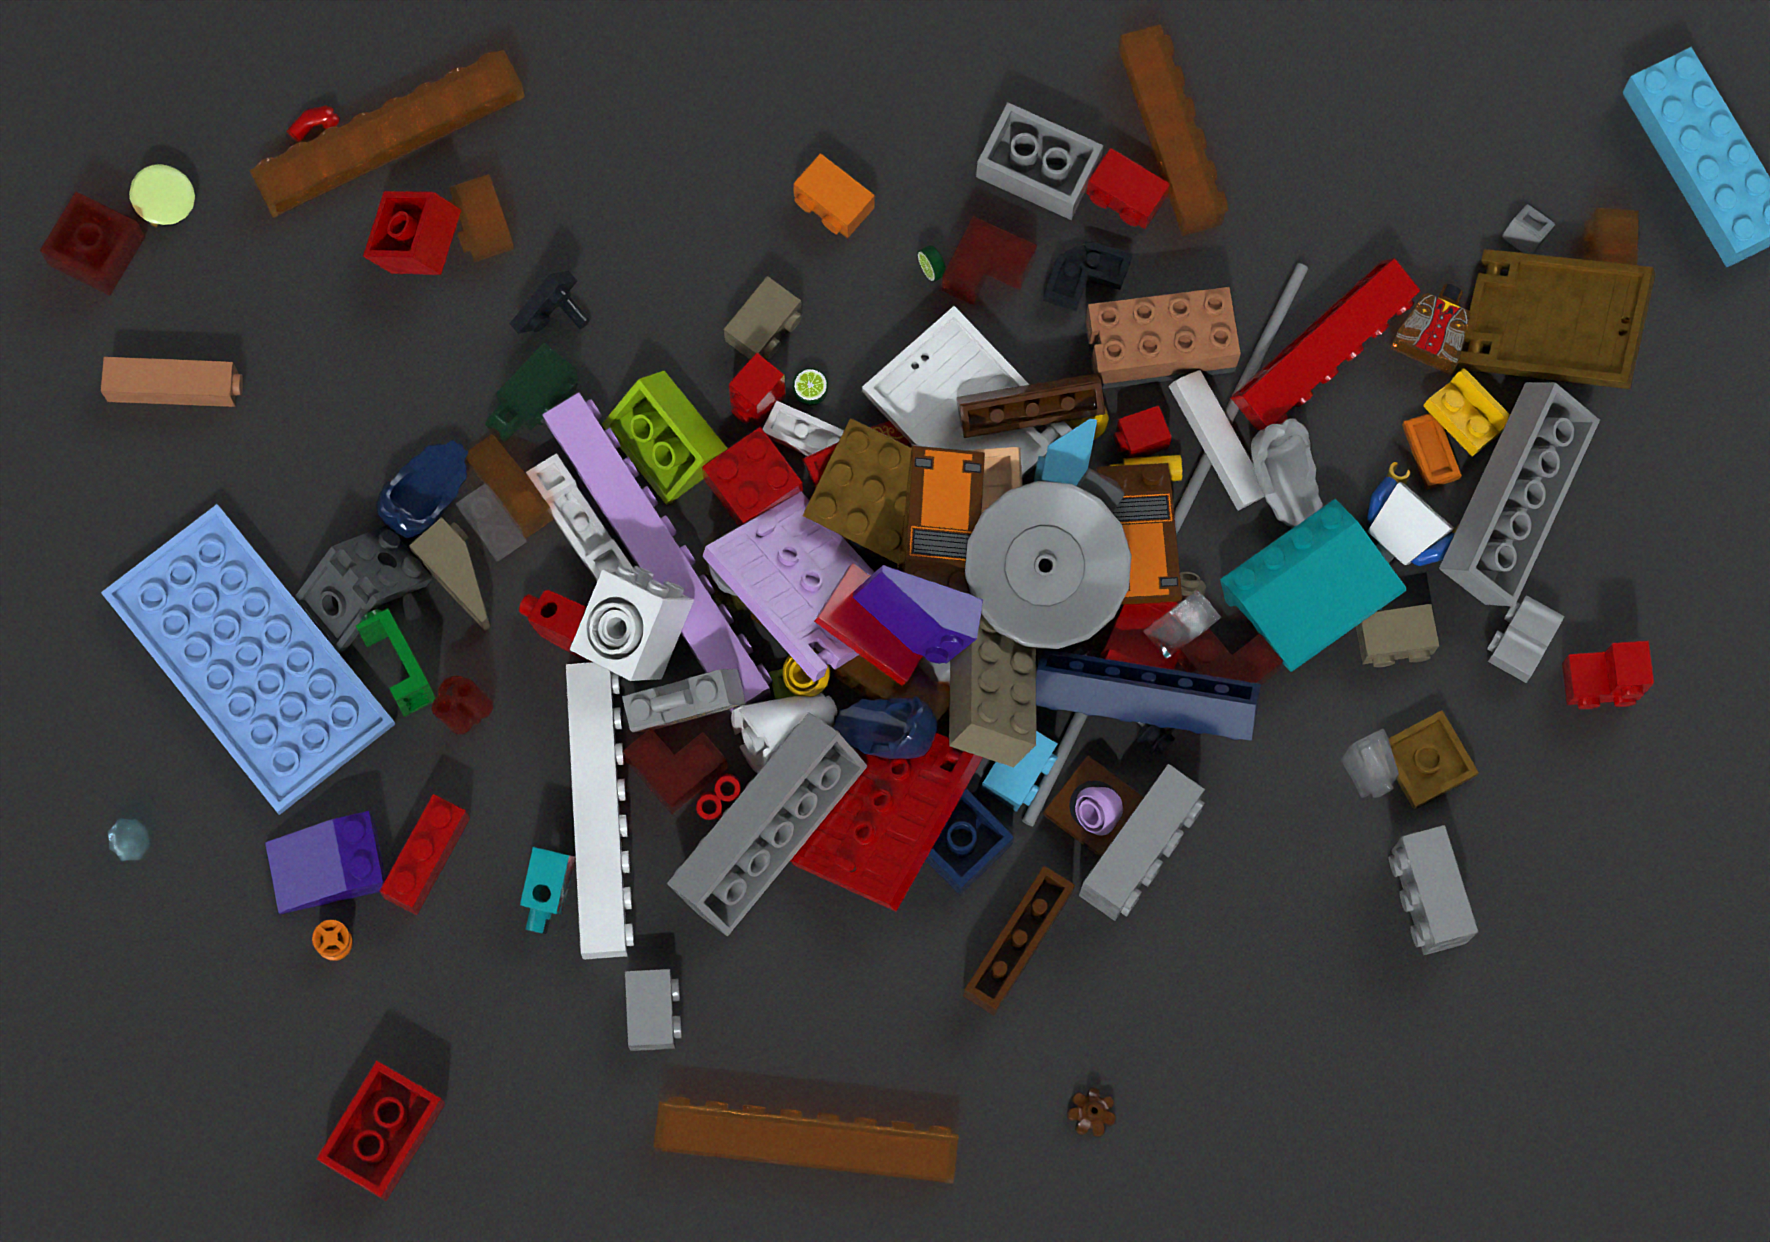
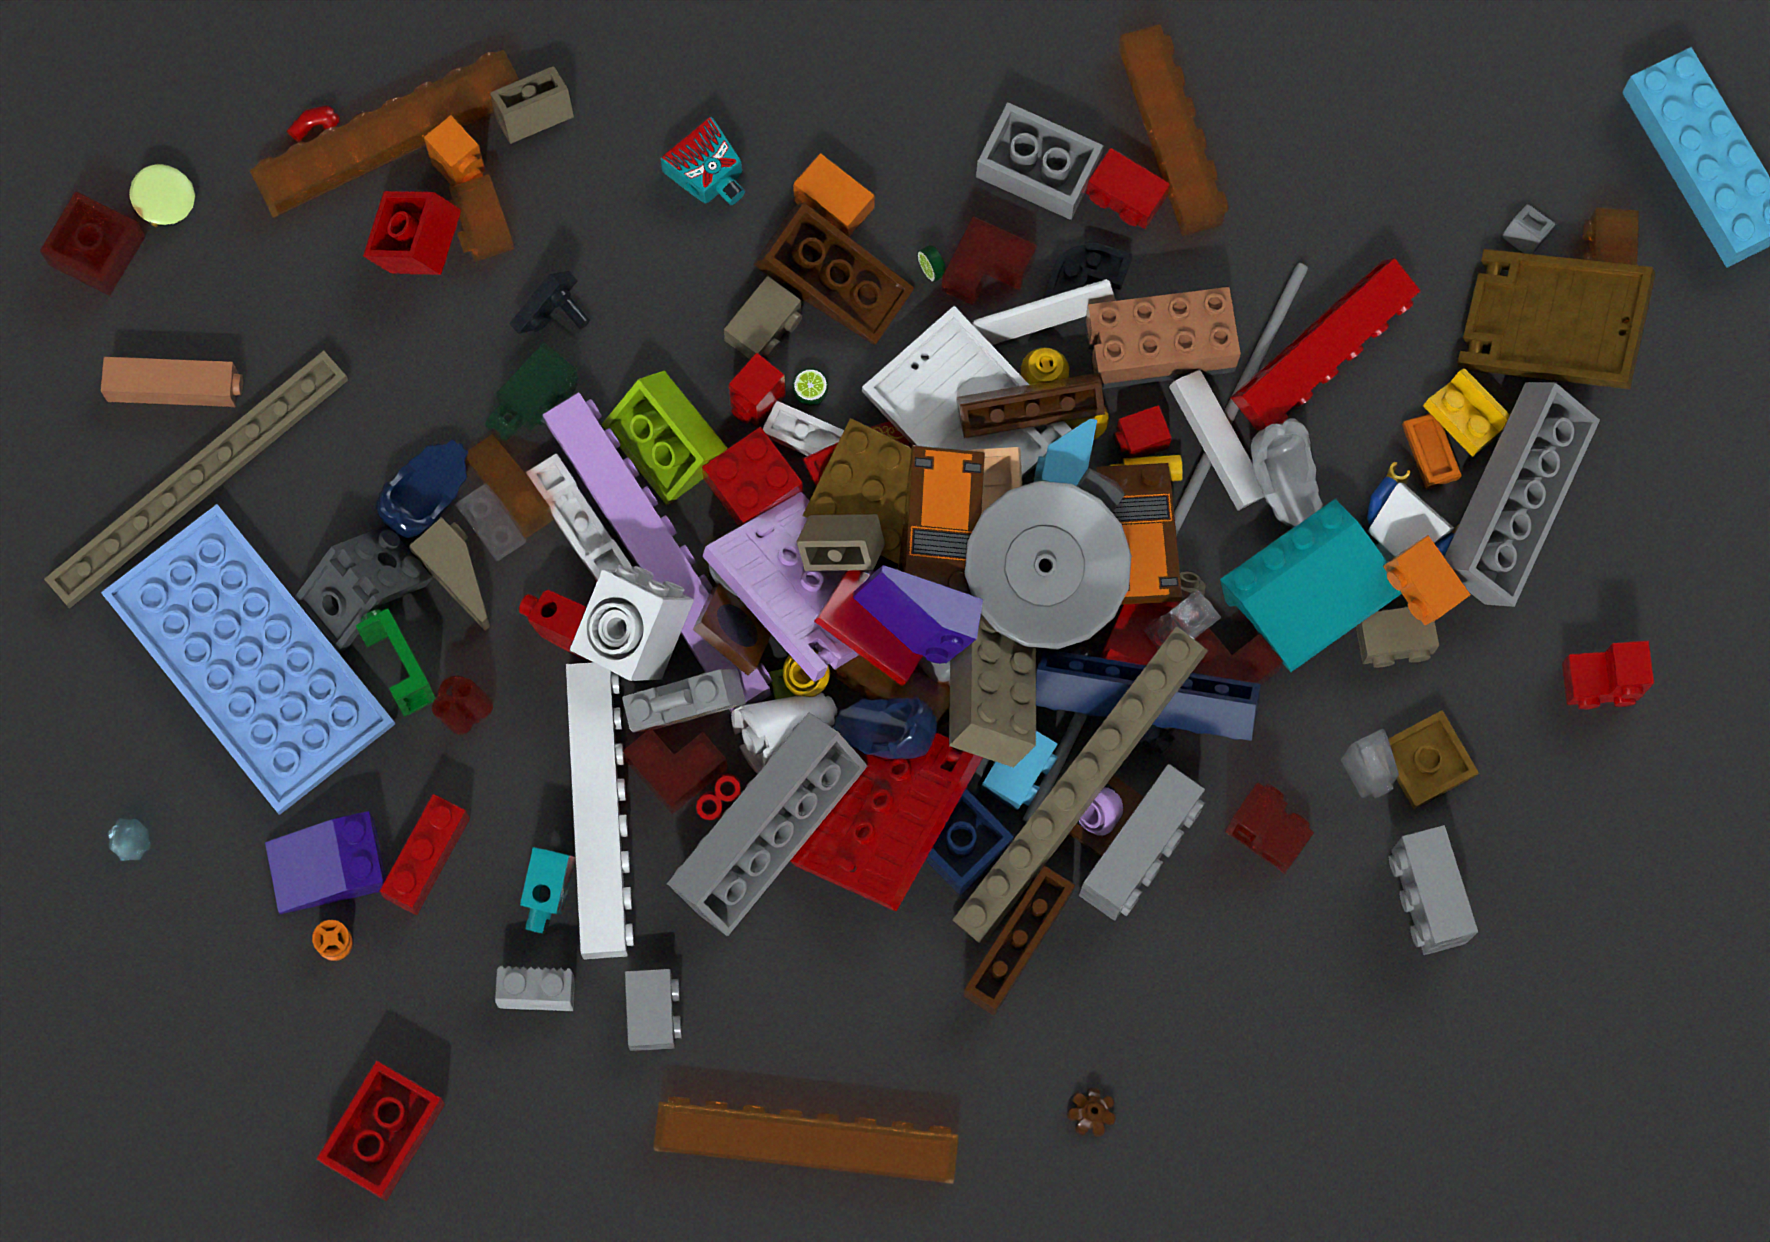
(196, 479): none -> dark tan plate
(454, 152): none -> orange brick
(531, 104): none -> dark tan brick
(535, 989): none -> light grey brick
(705, 164): none -> torso
(732, 629): none -> reddish brown tile
(833, 273): none -> reddish brown slope
(841, 542): none -> dark tan brick
(1034, 373): none -> yellow cone
(1043, 313): none -> white slope
(1080, 785): none -> dark tan plate
(1268, 829): none -> clear red brick
(1425, 580): none -> orange brick
(1435, 330): torso -> none
(1525, 638): light grey brick -> none

